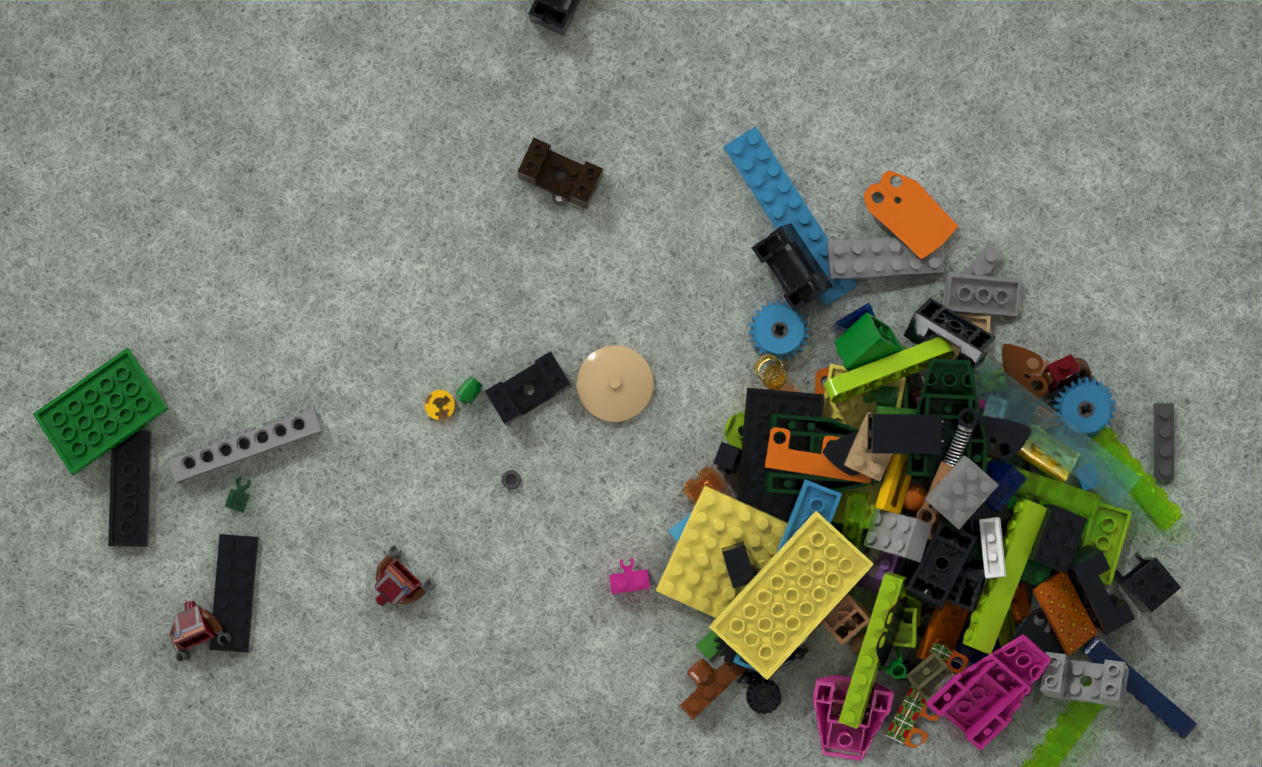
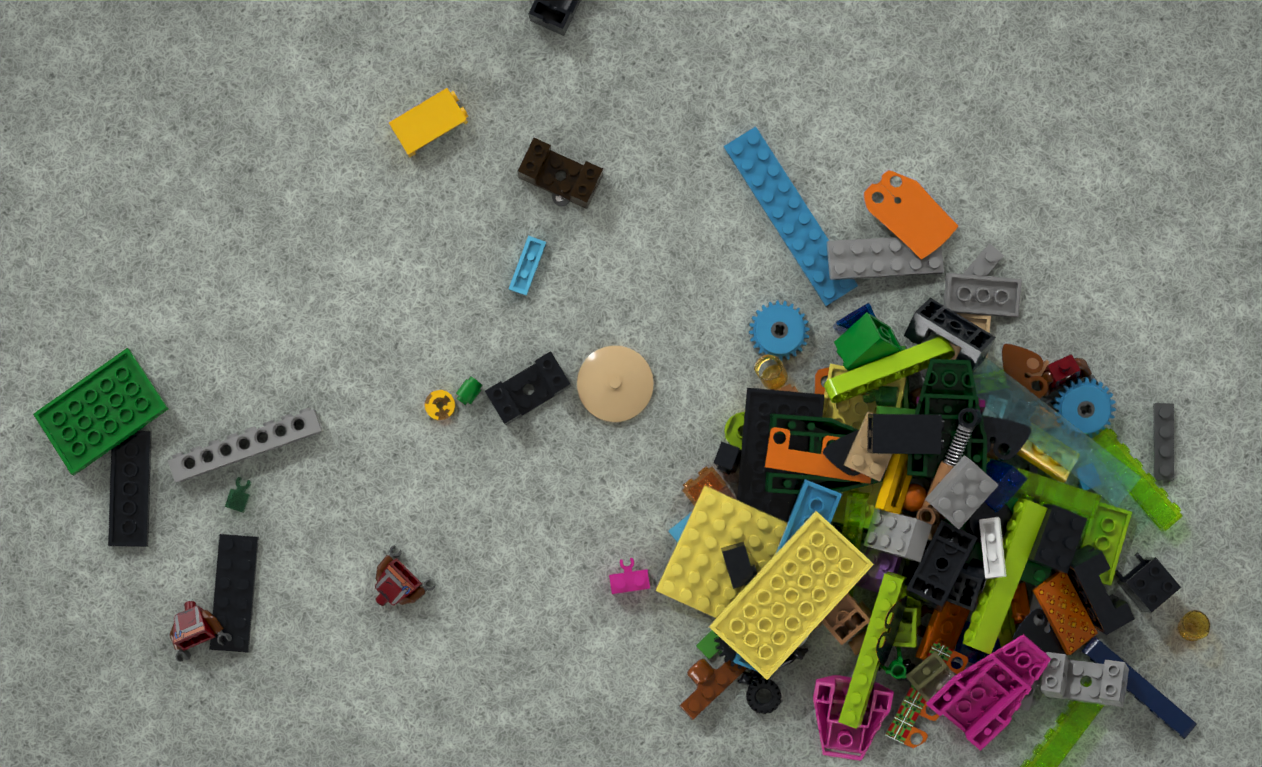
(428, 121): none -> yellow panel
(511, 479): dark grey tile -> none
(527, 265): none -> medium azure plate
(793, 266): black piece -> none
(1198, 630): none -> clear yellow helmet

